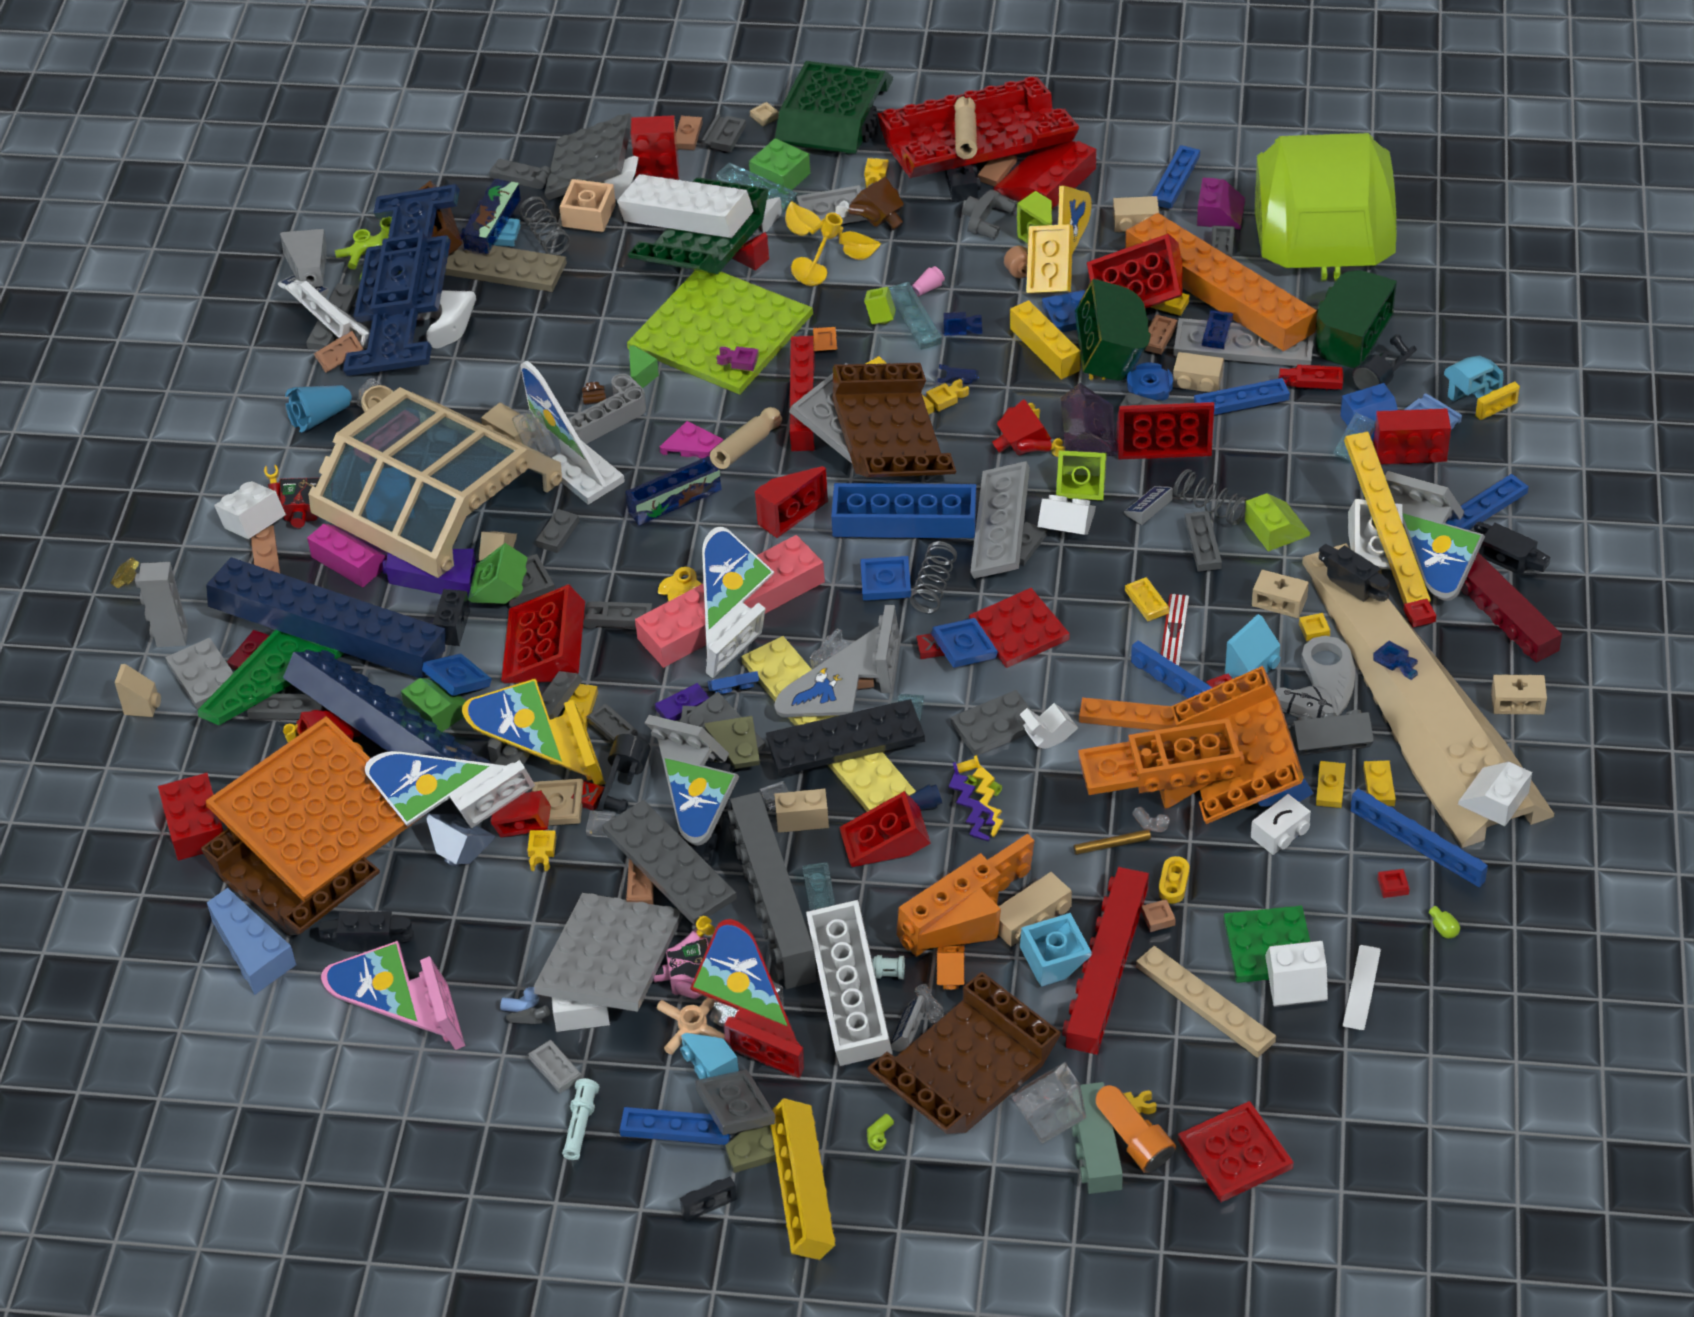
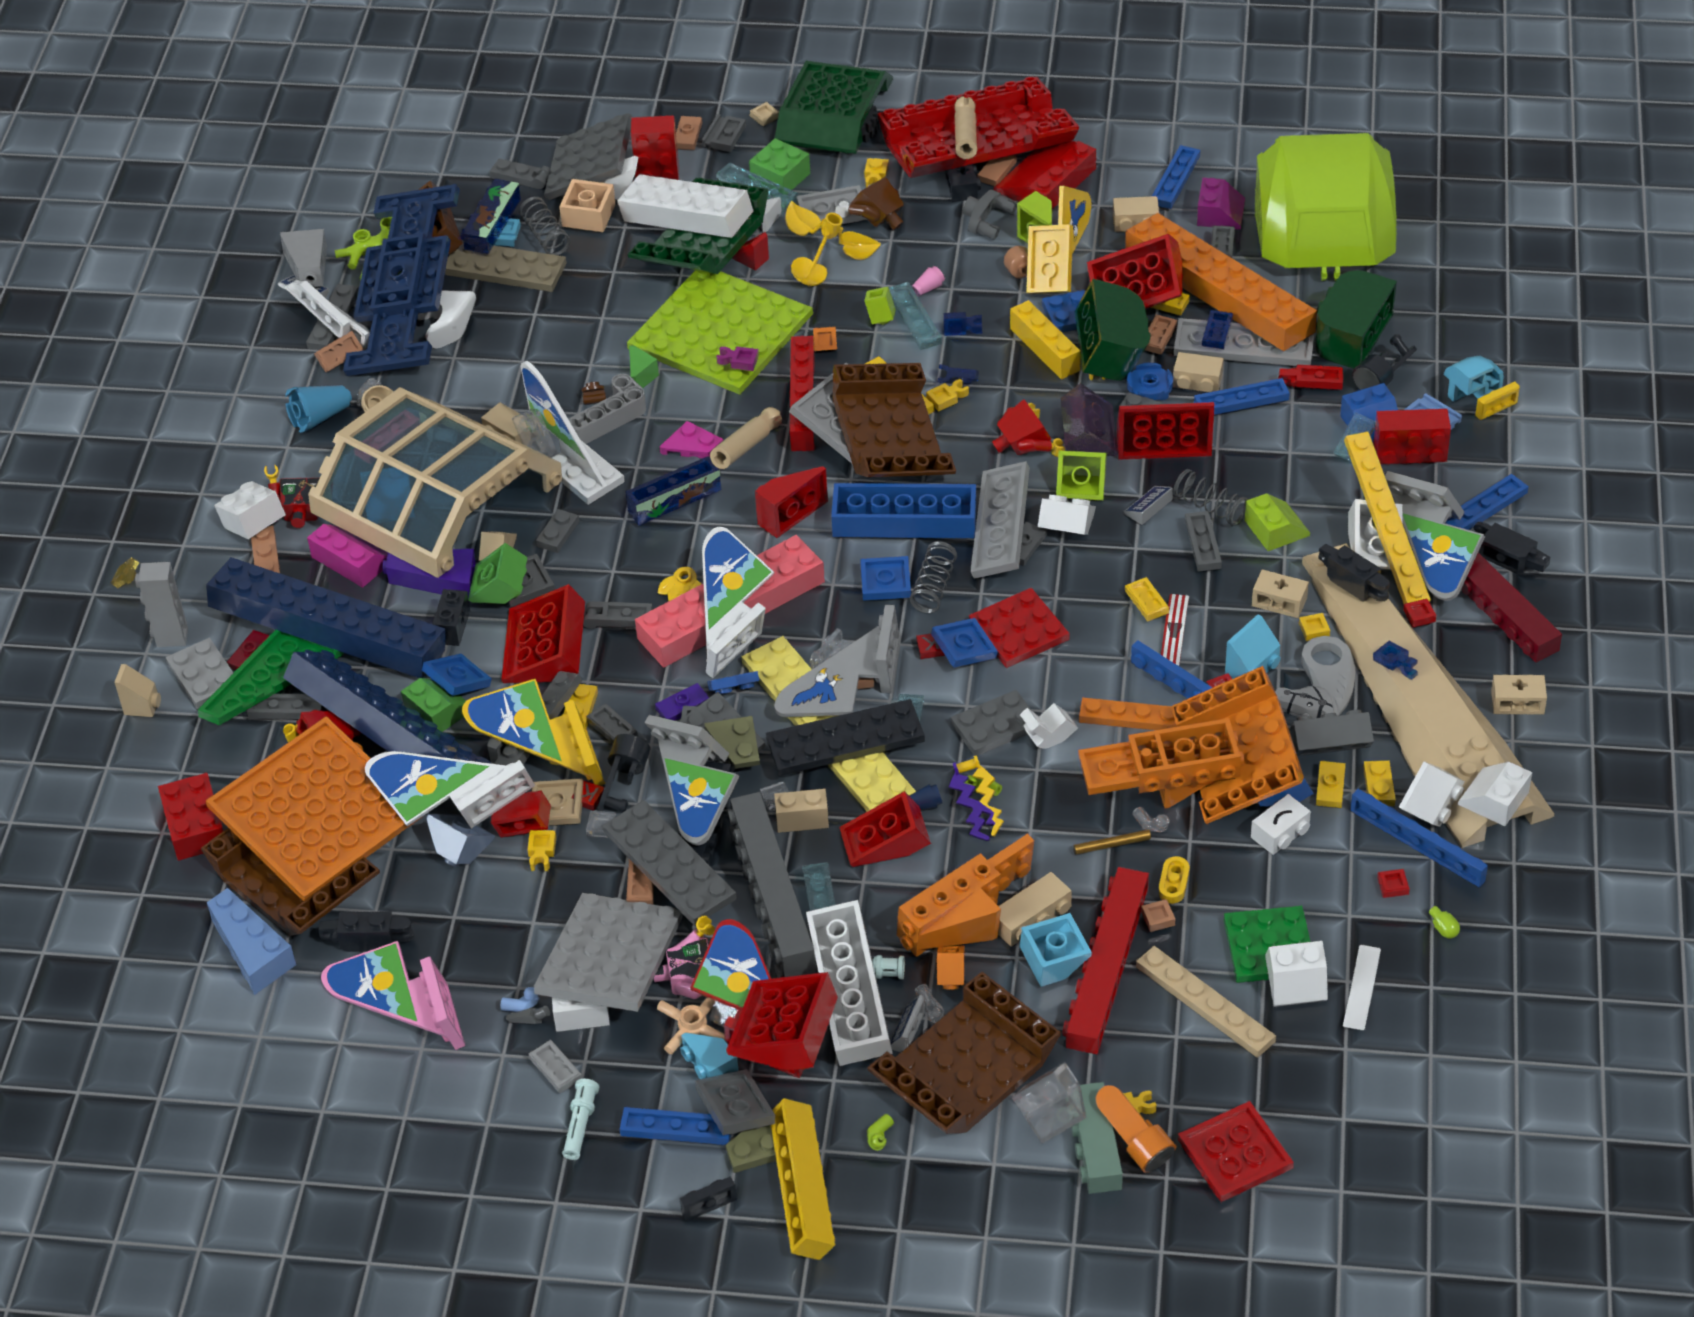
(784, 1021): none -> red slope
(1432, 794): none -> white slope

